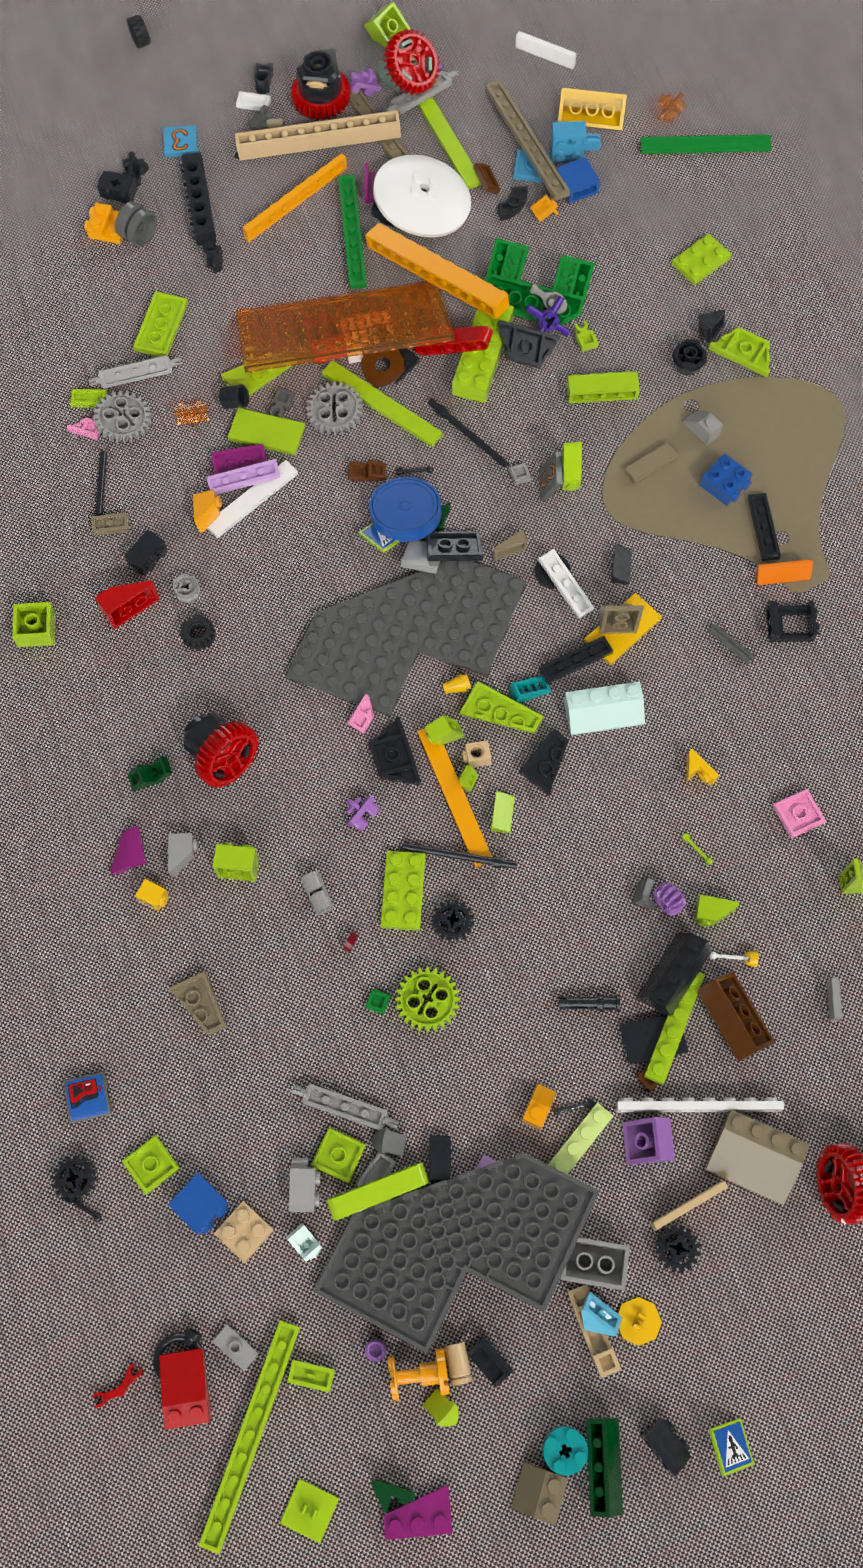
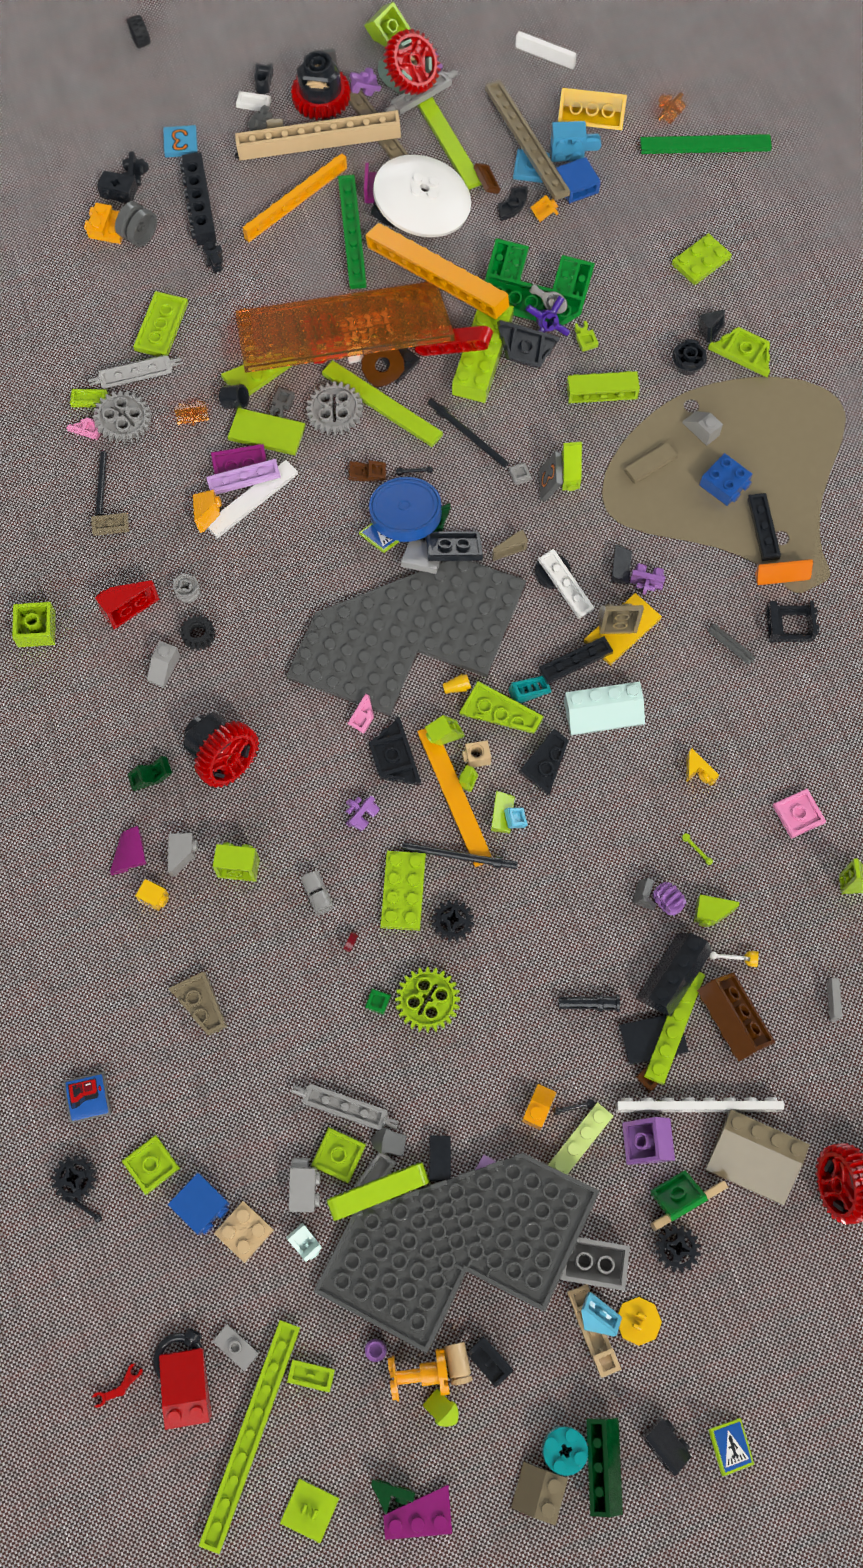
(146, 552): black brick -> none
(162, 664): none -> light grey slope
(515, 817): none -> medium azure tile
(647, 580): none -> medium lavender hips
(678, 1195): none -> green tile

